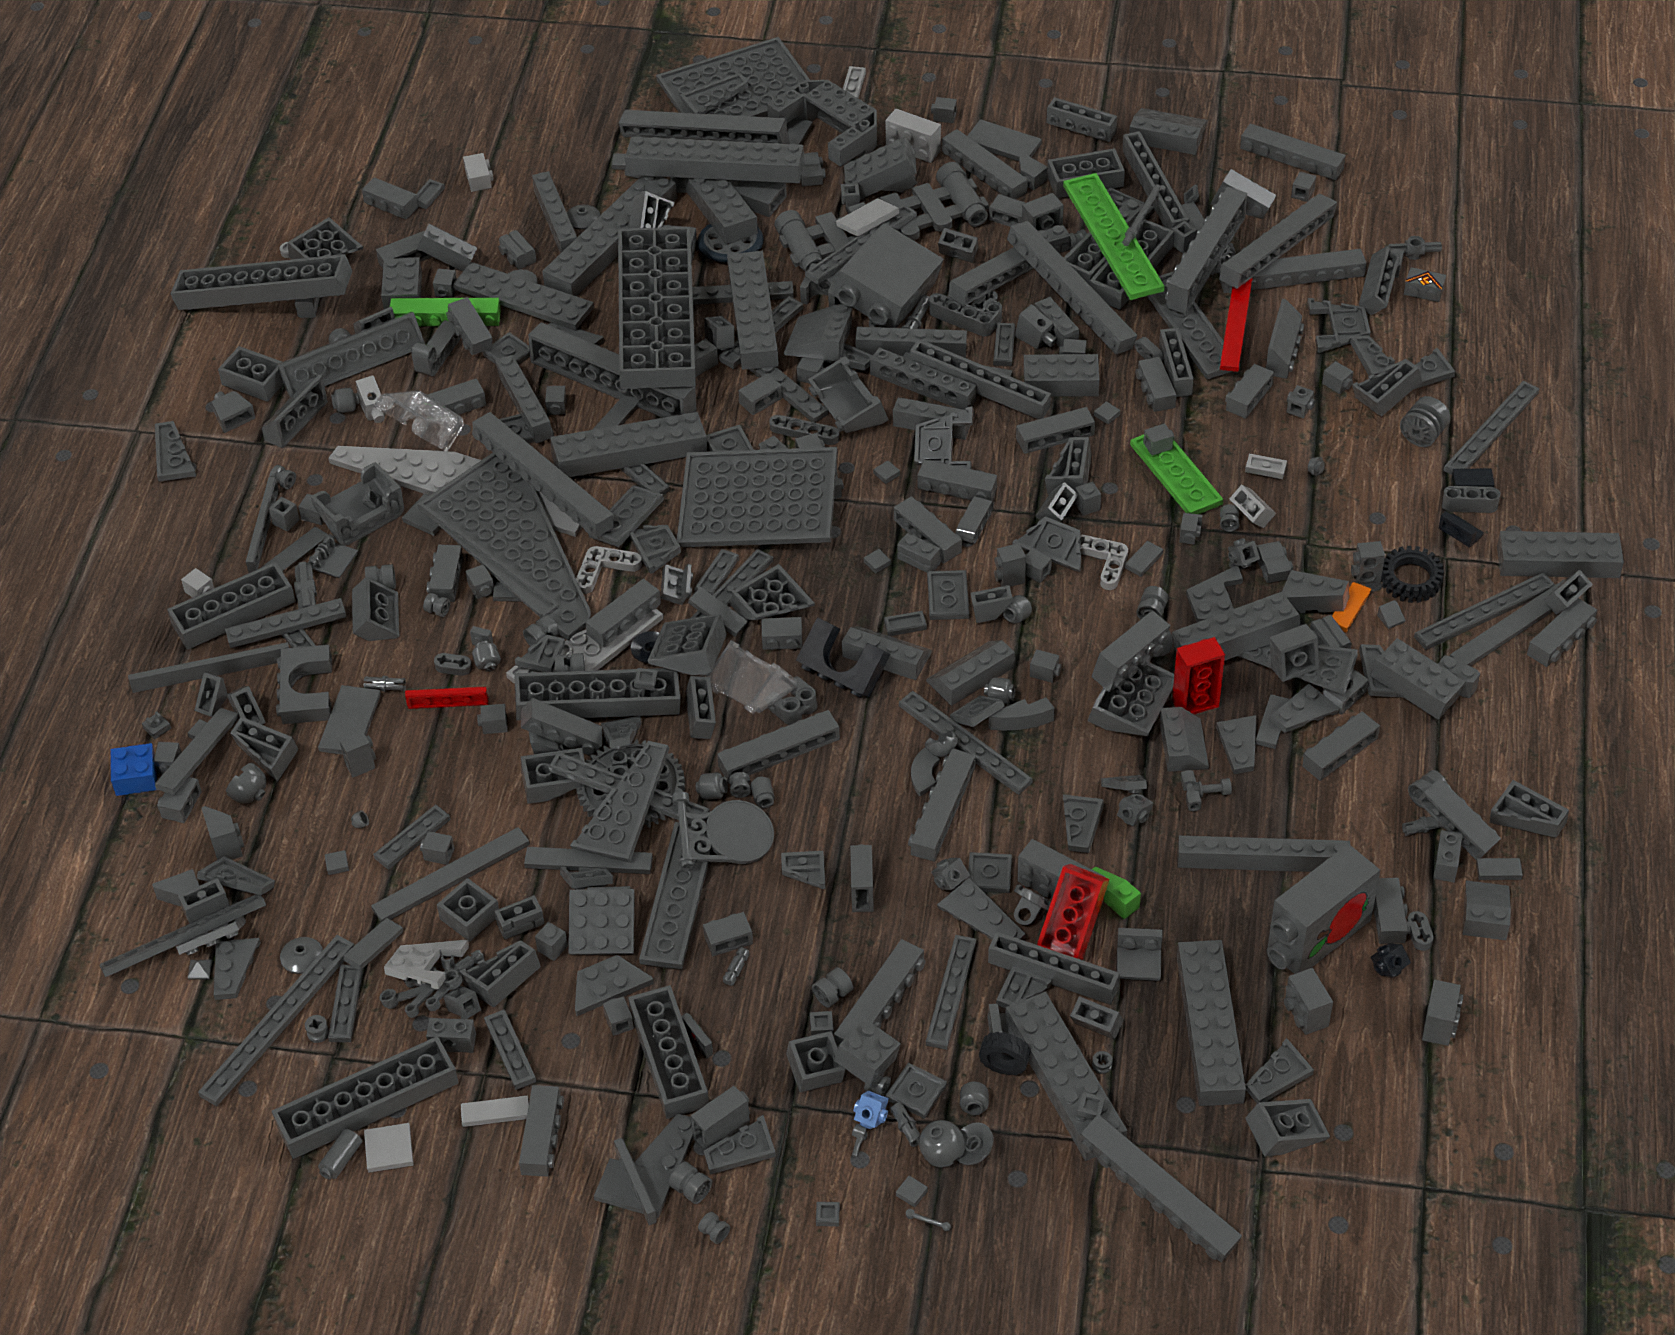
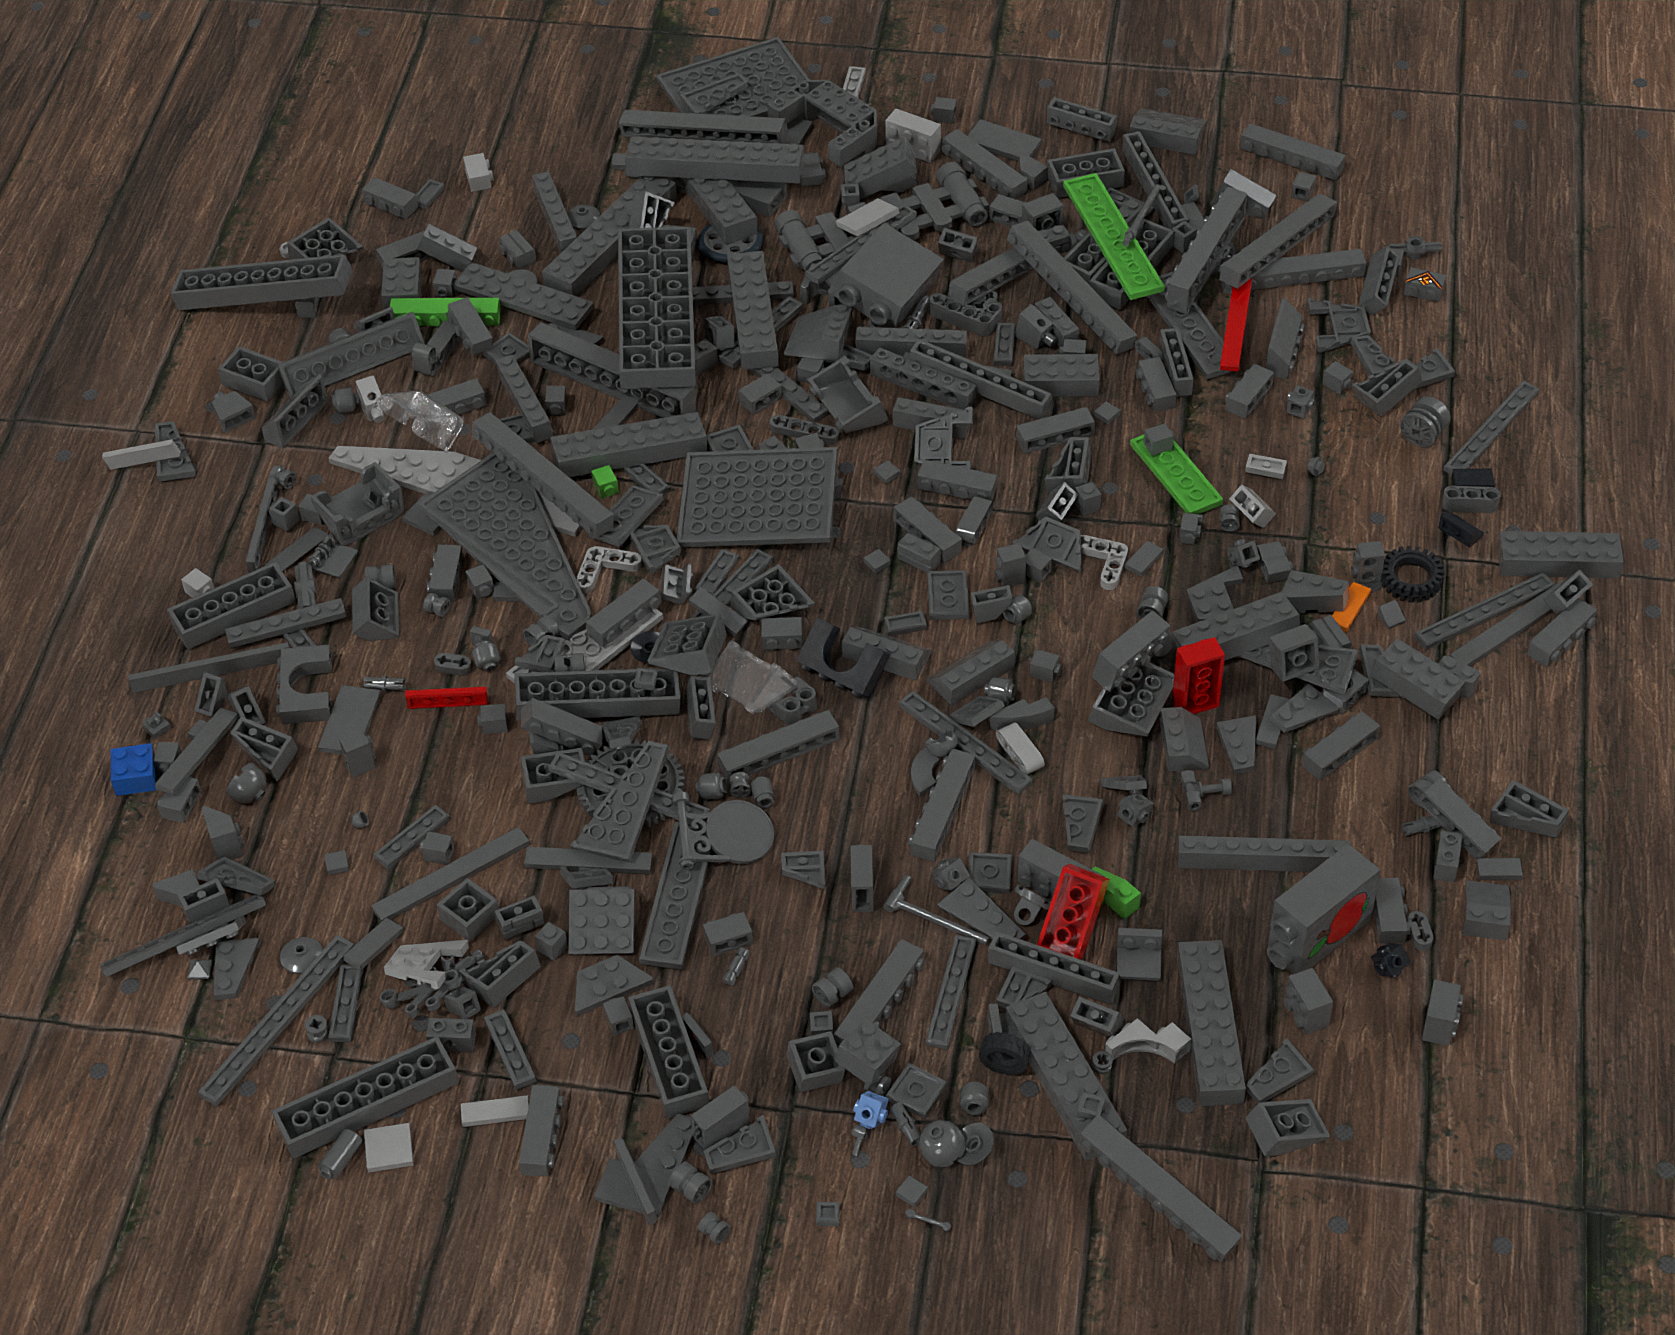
(141, 454): none -> light grey tile
(605, 481): none -> bright green brick
(896, 901): none -> dark grey bar
(1020, 748): none -> light grey beam
(1137, 1037): none -> light grey arch

